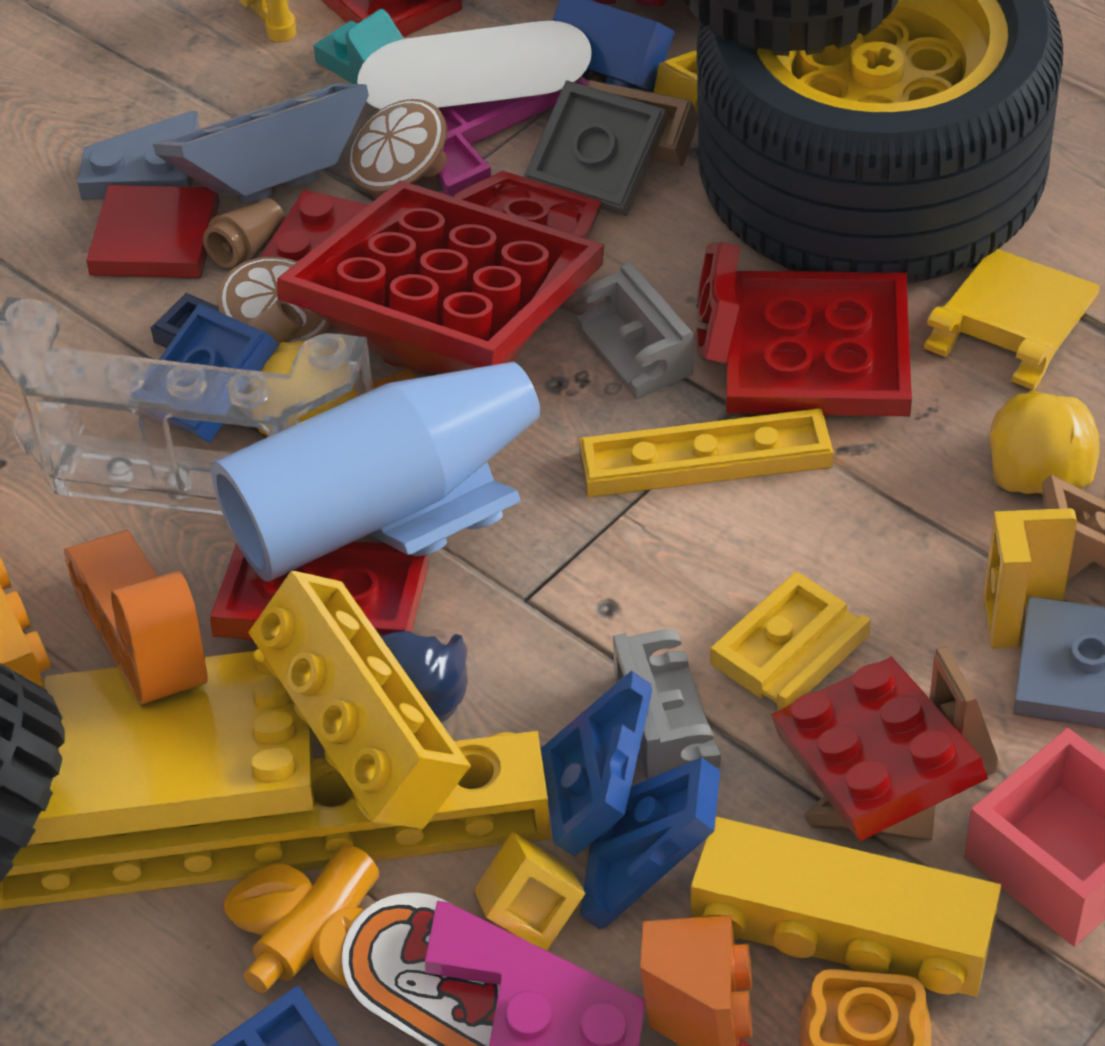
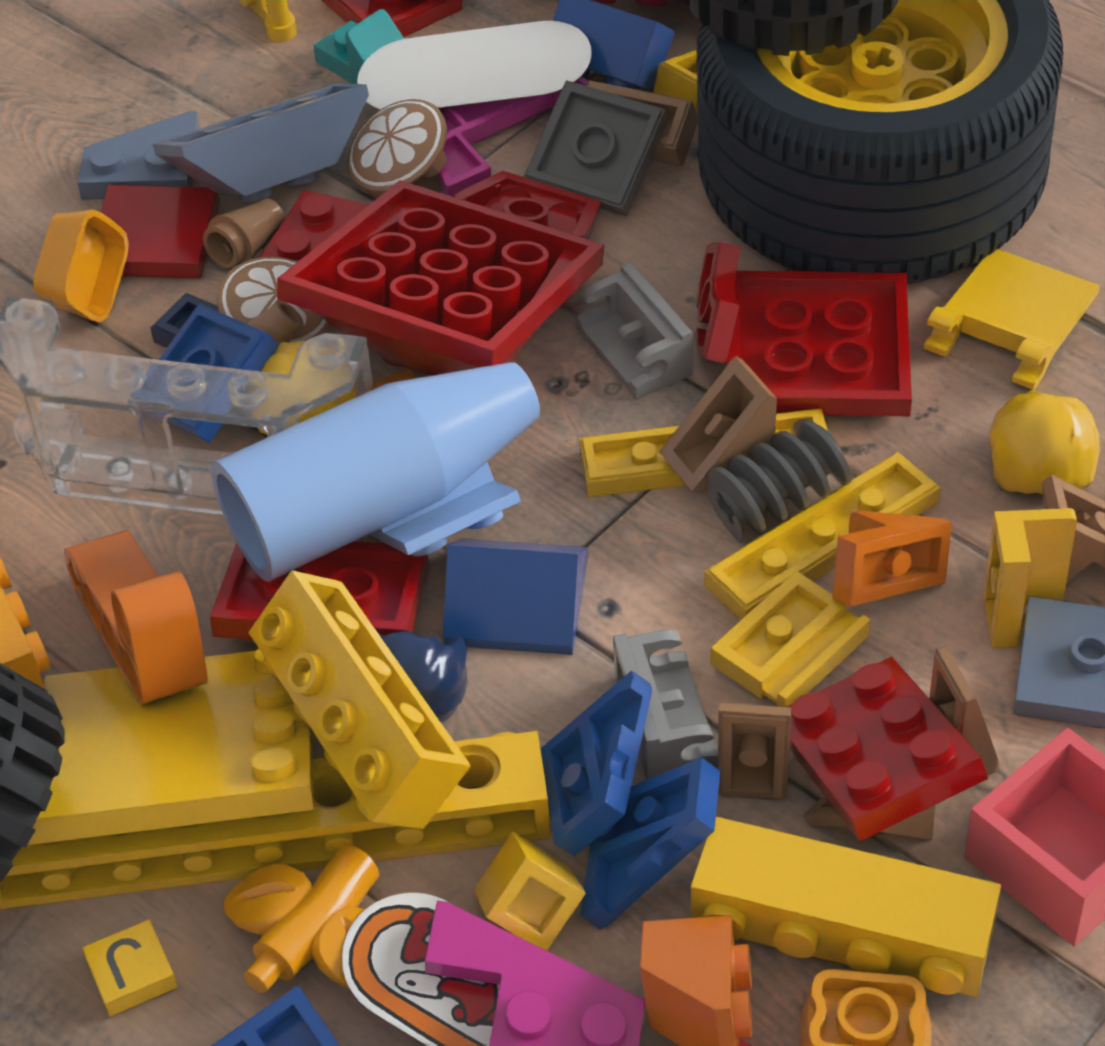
(82, 263): none -> light orange piece
(129, 967): none -> yellow tile
(514, 595): none -> blue slope
(723, 424): none -> medium nougat slope
(753, 750): none -> medium nougat slope
(774, 475): none -> dark grey piece
(810, 537): none -> yellow tile
(889, 556): none -> orange slope

